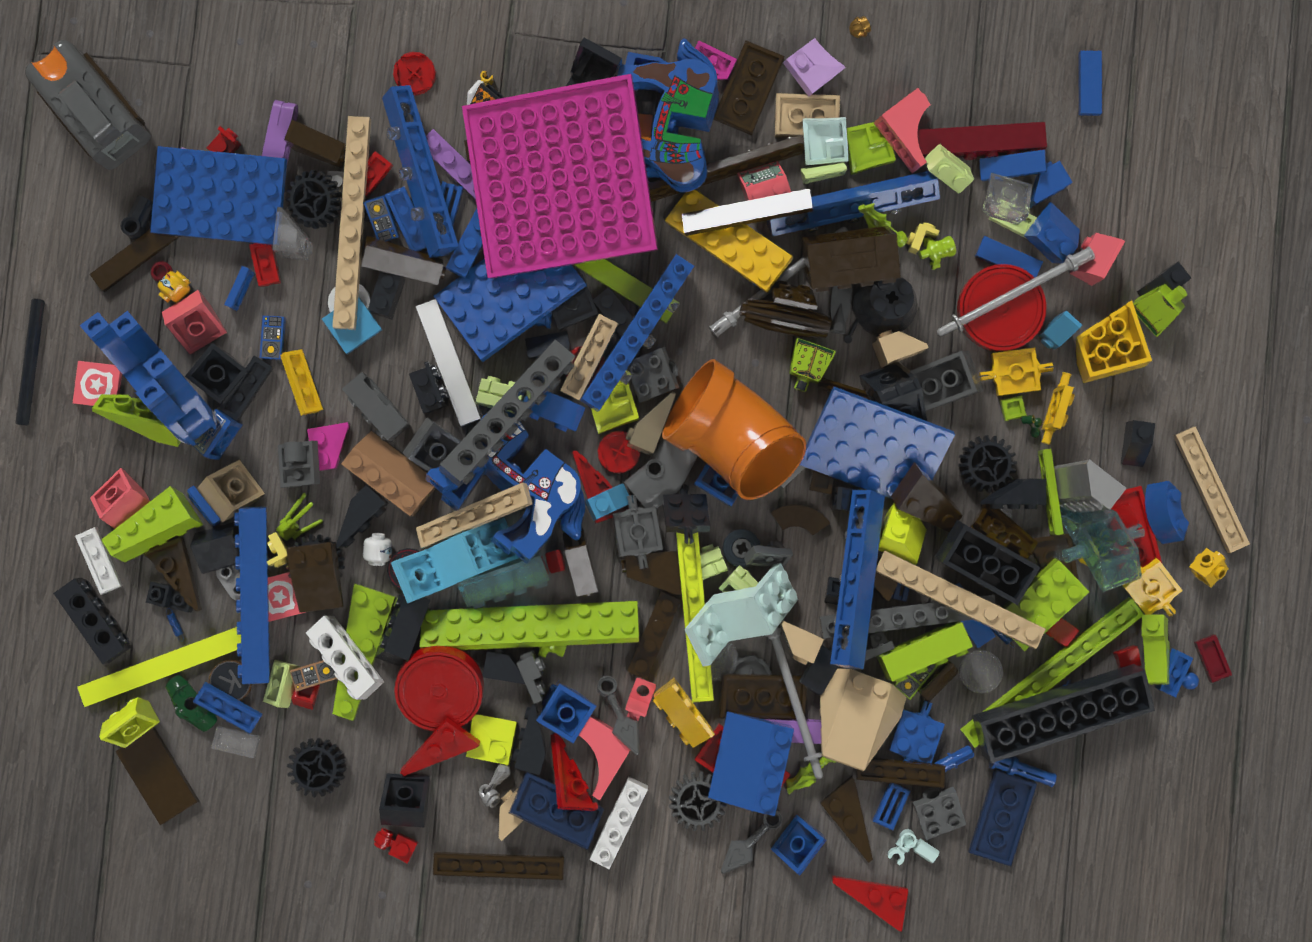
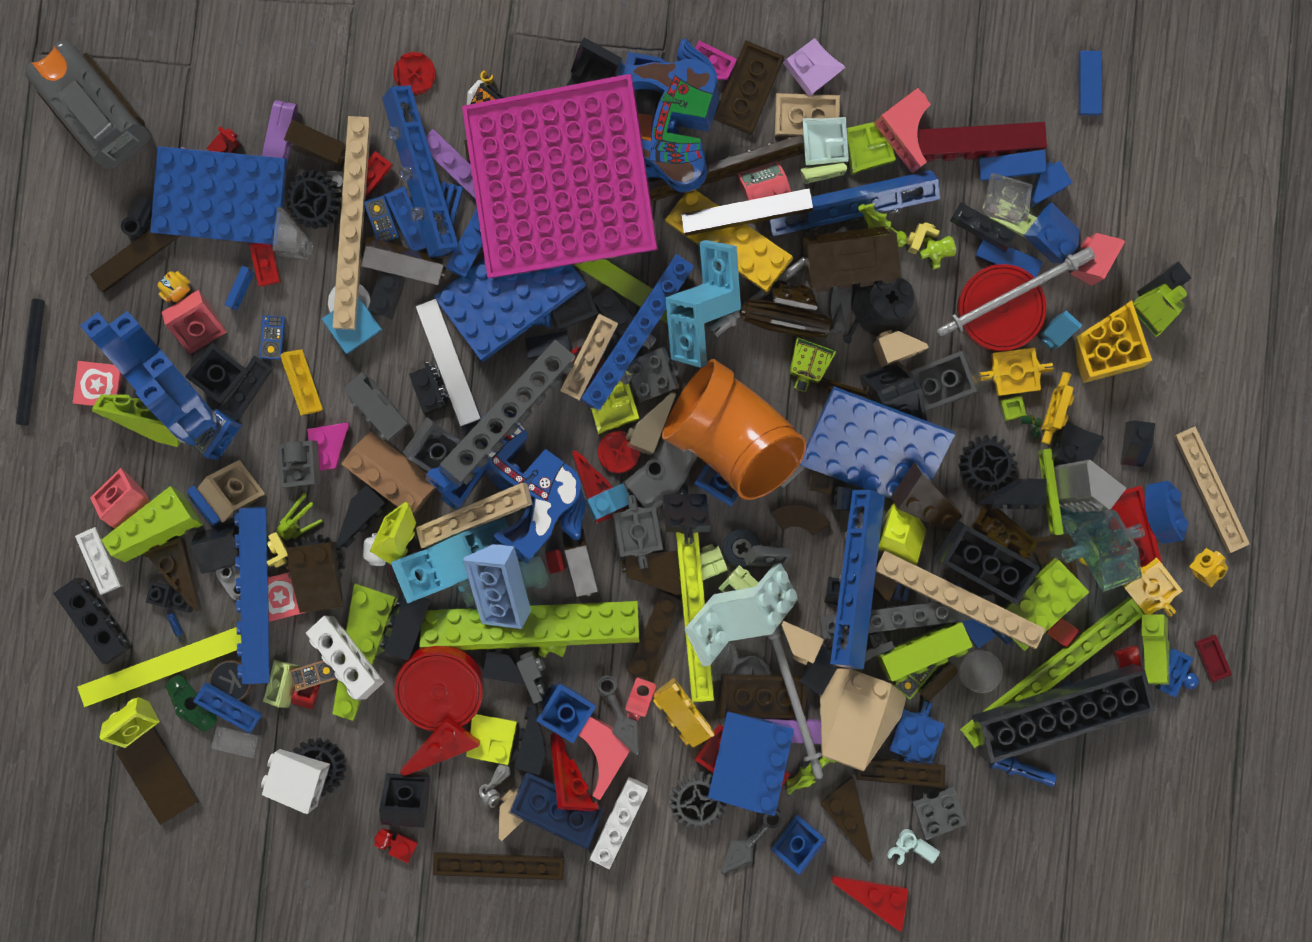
(159, 270): dark red plate -> none
(294, 780): none -> white slope
(394, 534): none -> neon yellow slope
(492, 391): yellowish green brick -> none
(498, 586): none -> light blue slope
(559, 411): blue brick -> none
(698, 305): none -> medium azure bracket
(860, 27): pearl gold plate -> none
(898, 788): blue tile -> none
(949, 168): yellowish green brick -> none
(956, 758): blue axle -> none
(983, 227): none -> black plate
(1002, 817): dark blue tile -> none
(1075, 444): none -> black plate

